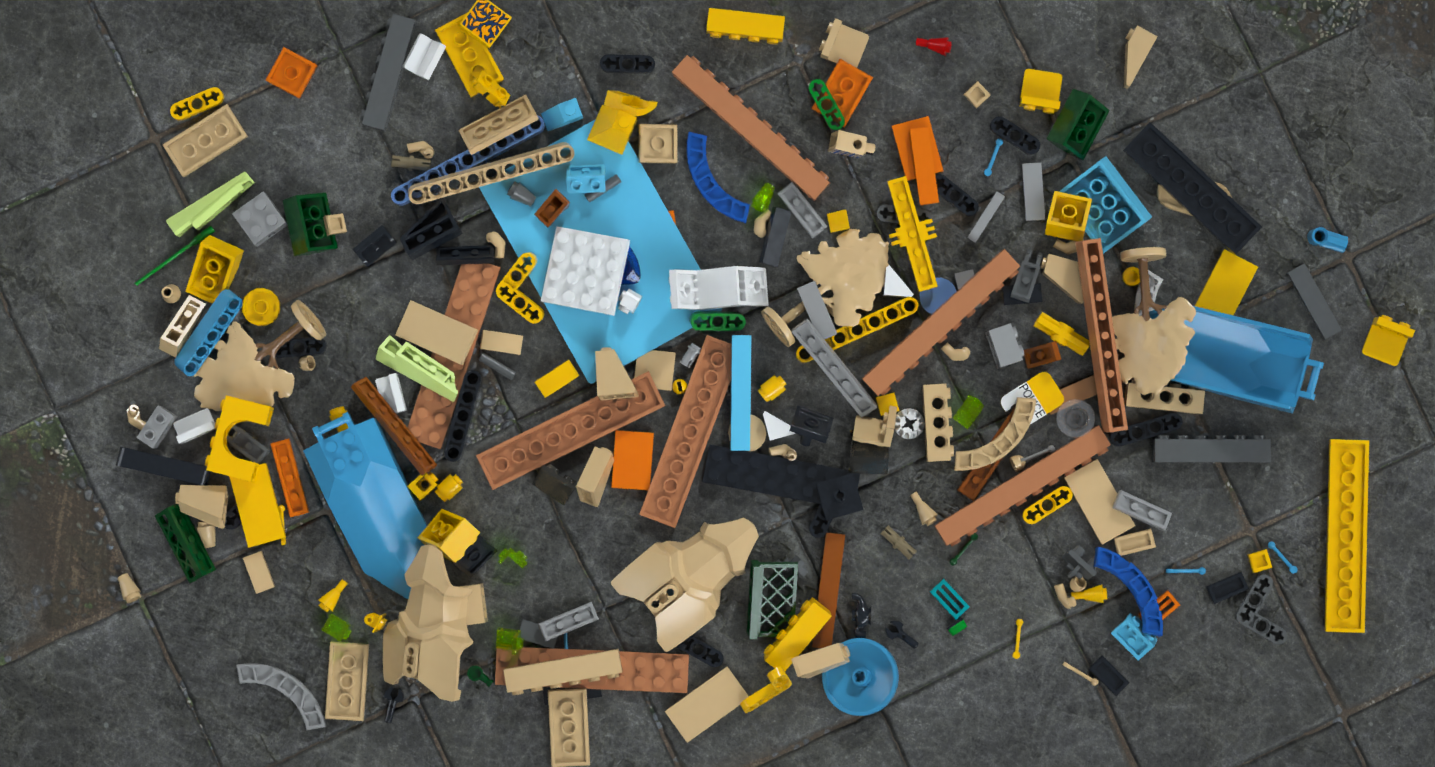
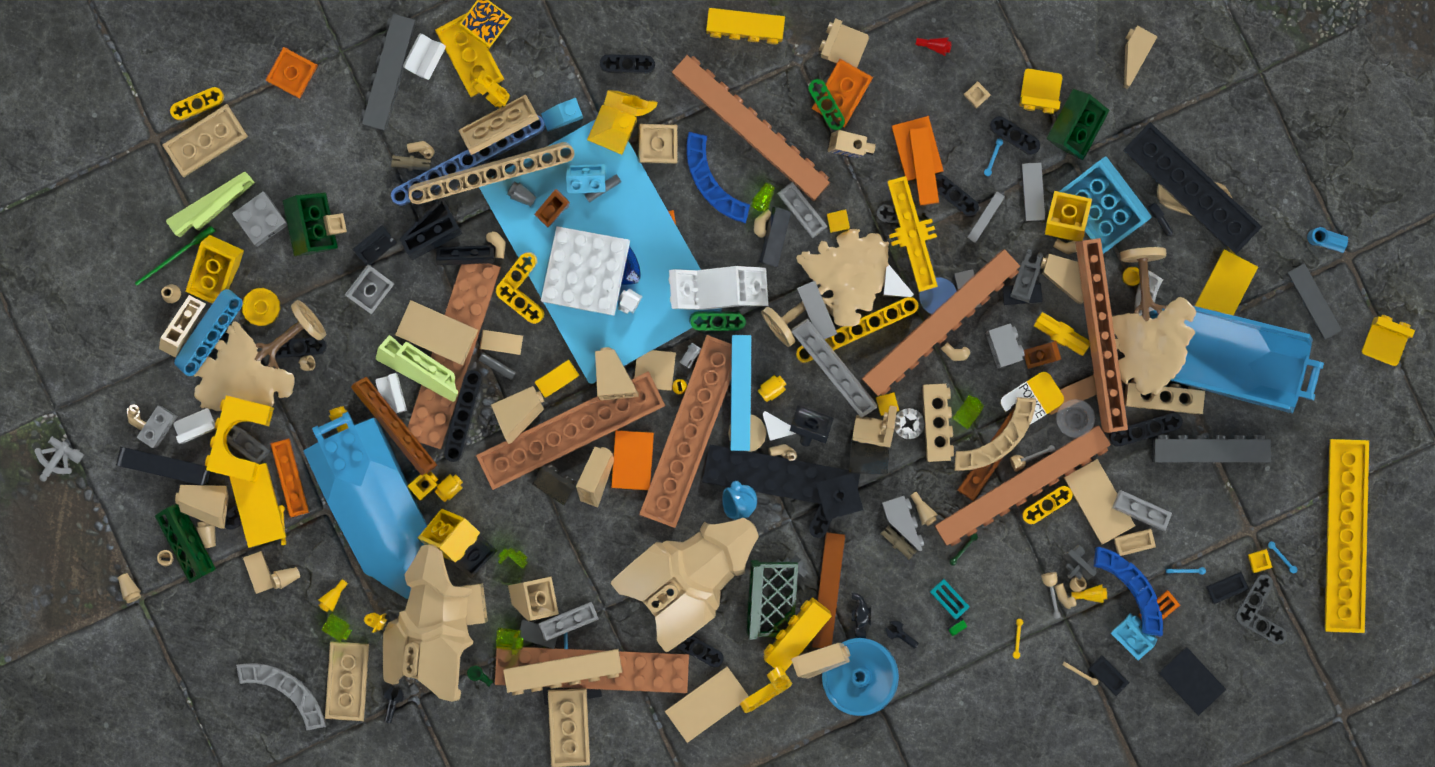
(61, 449): none -> light grey piece
(165, 554): none -> tan hinge
(284, 577): none -> tan cone
(369, 289): none -> light grey slope
(518, 412): none -> tan slope
(534, 598): none -> tan slope
(739, 501): none -> dark azure piece
(899, 517): none -> light grey slope
(1050, 580): none -> hinge
(1156, 212): none -> black bar
(1192, 681): none -> black tile

